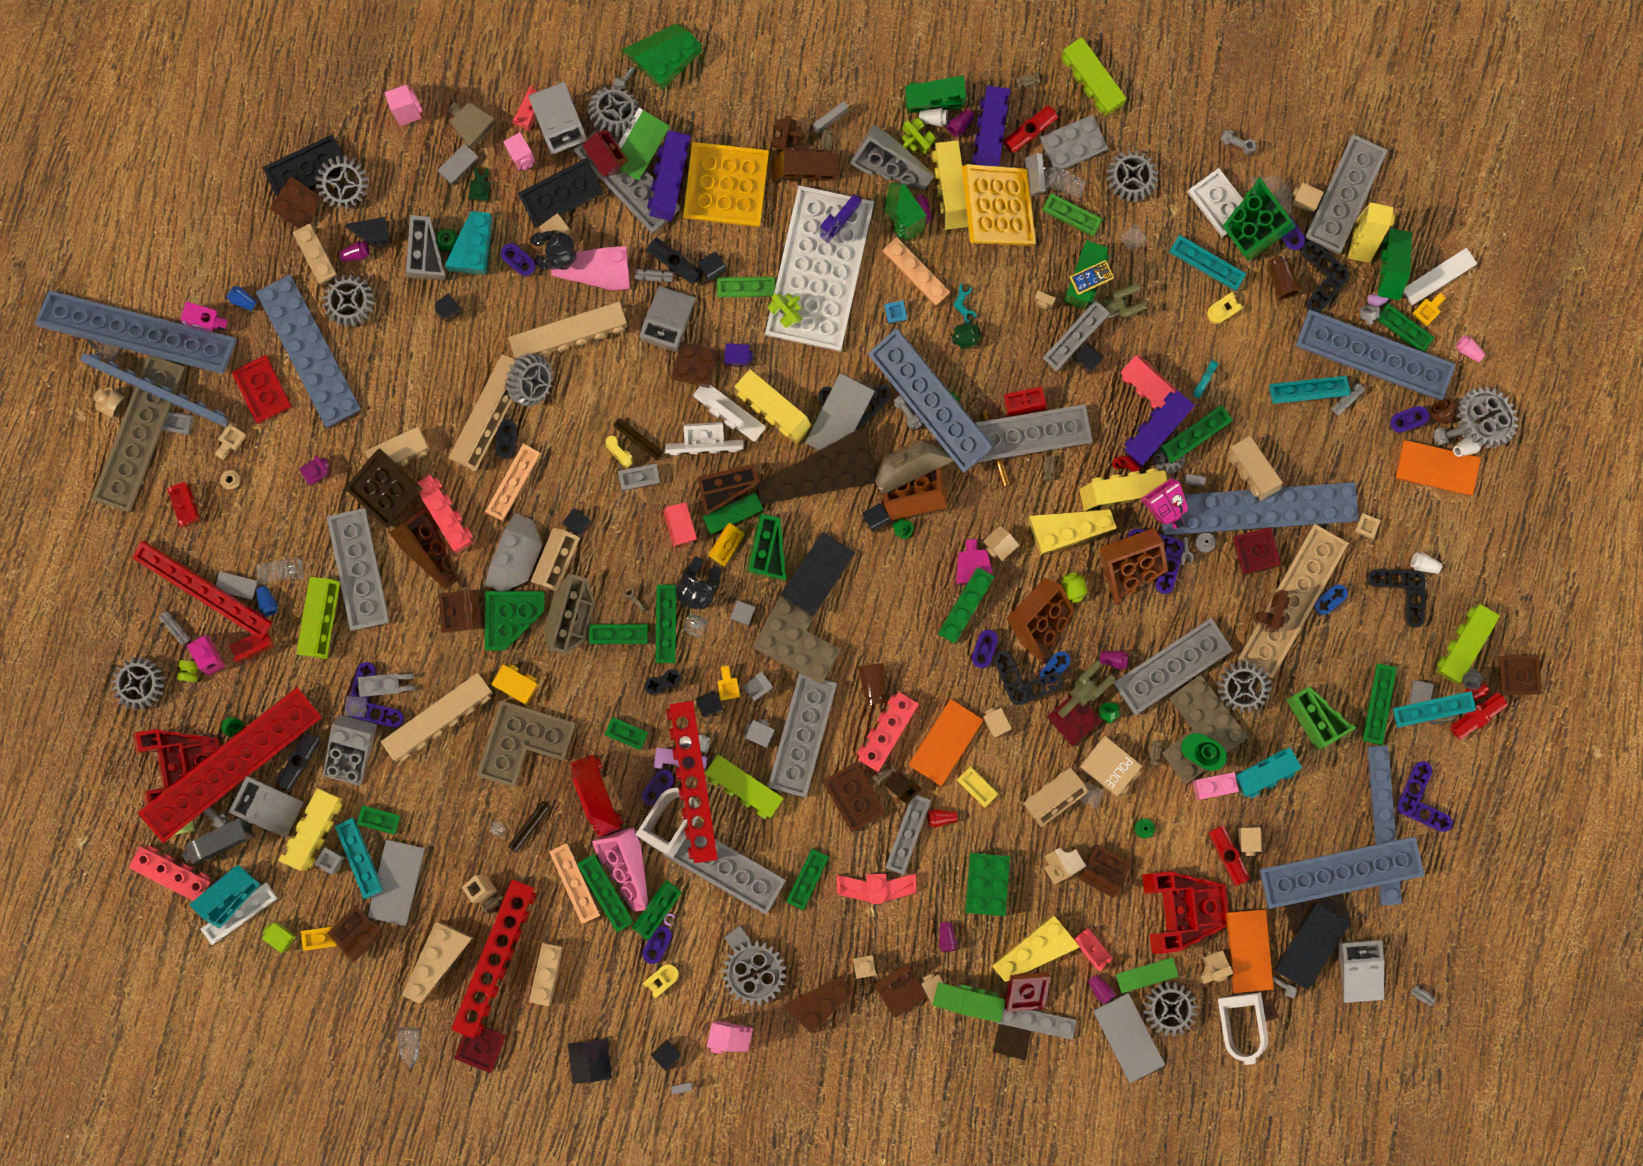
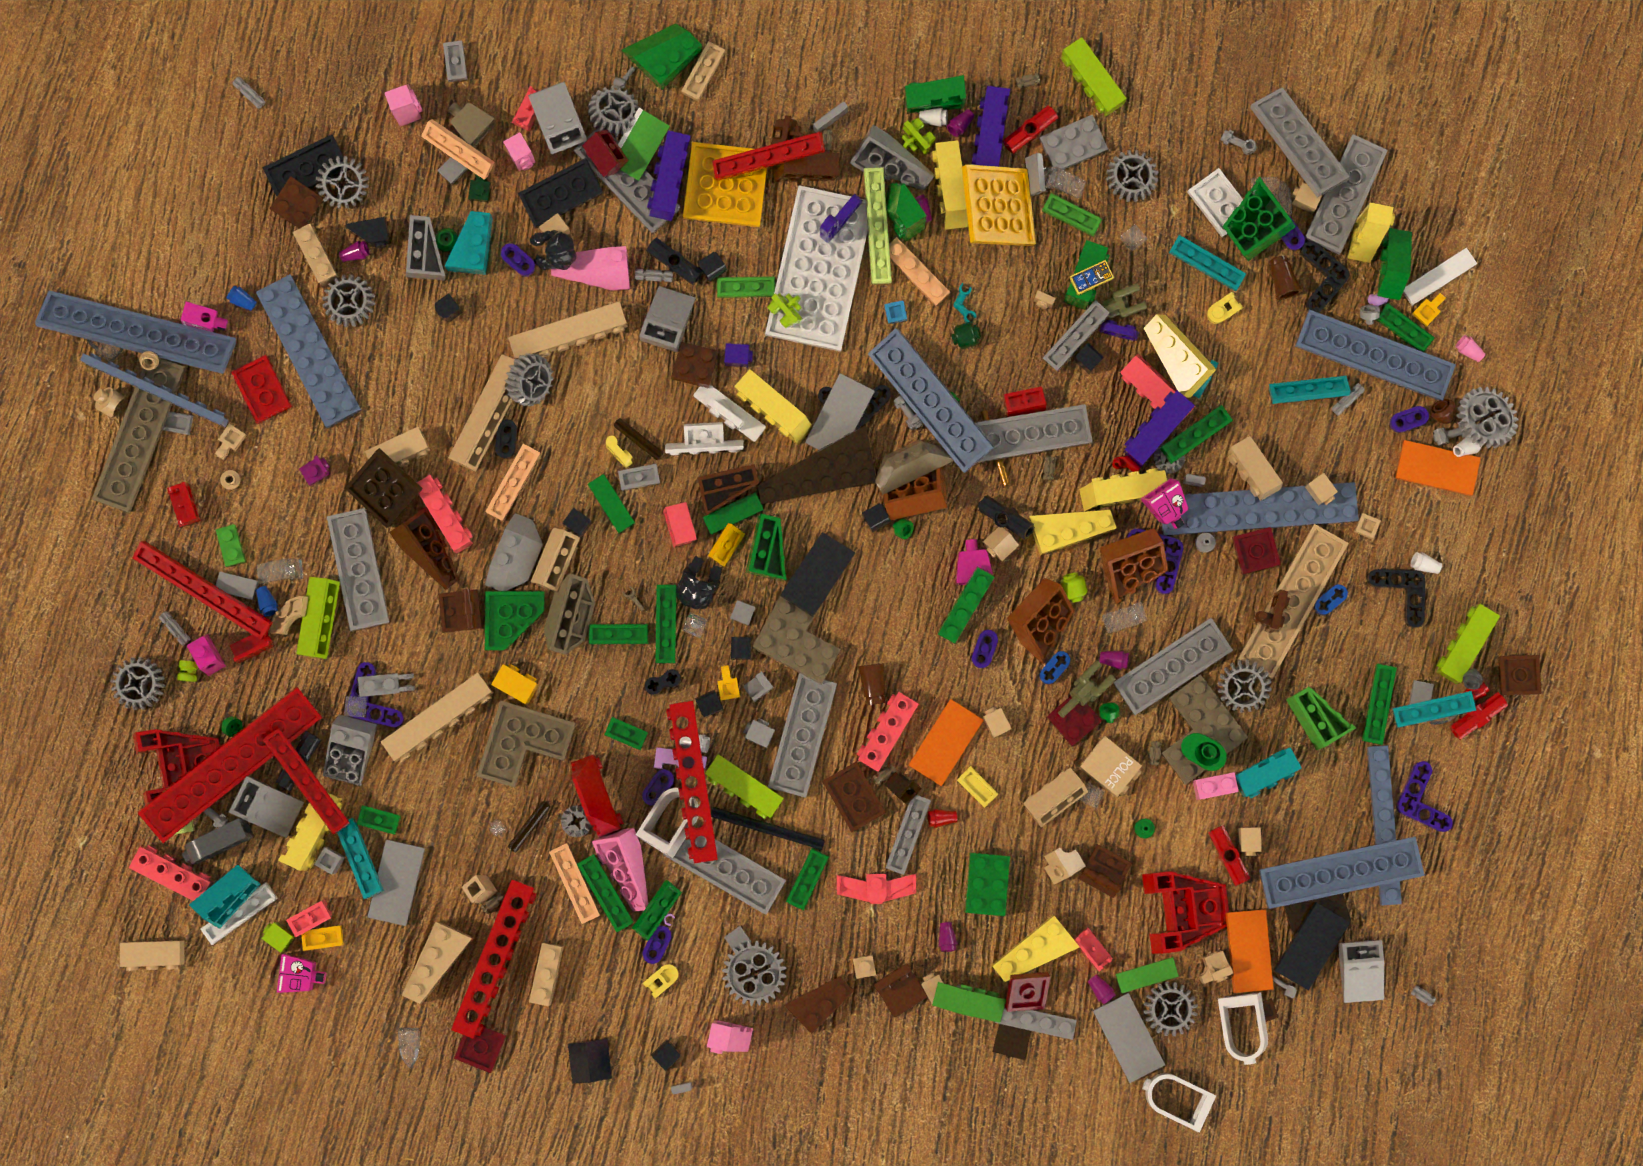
(147, 364): none -> tan plate
(152, 954): none -> tan brick
(230, 545): none -> bright green plate
(248, 92): none -> light grey axle
(291, 611): none -> tan tile
(298, 974): none -> dark pink torso
(306, 781): none -> red tile
(309, 918): none -> coral hinge
(354, 933): reddish brown plate -> none
(455, 61): none -> light grey plate
(457, 149): none -> light nougat plate
(567, 818): none -> light grey gear
(611, 503): none -> green tile
(703, 71): none -> tan plate
(740, 648): none -> black piece
(767, 828): none -> black axle
(768, 156): none -> red tile
(877, 226): none -> yellowish green tile
(1014, 521): none -> black piece
(1026, 688): black beam -> none
(1111, 328): none -> dark purple plate
(1124, 618): none -> clear bracket
(1179, 356): none -> light yellow wedge
(1186, 554): light grey hand -> none
(1202, 1108): none -> white window
(1300, 142): none -> light grey plate
(1321, 490): none -> tan brick

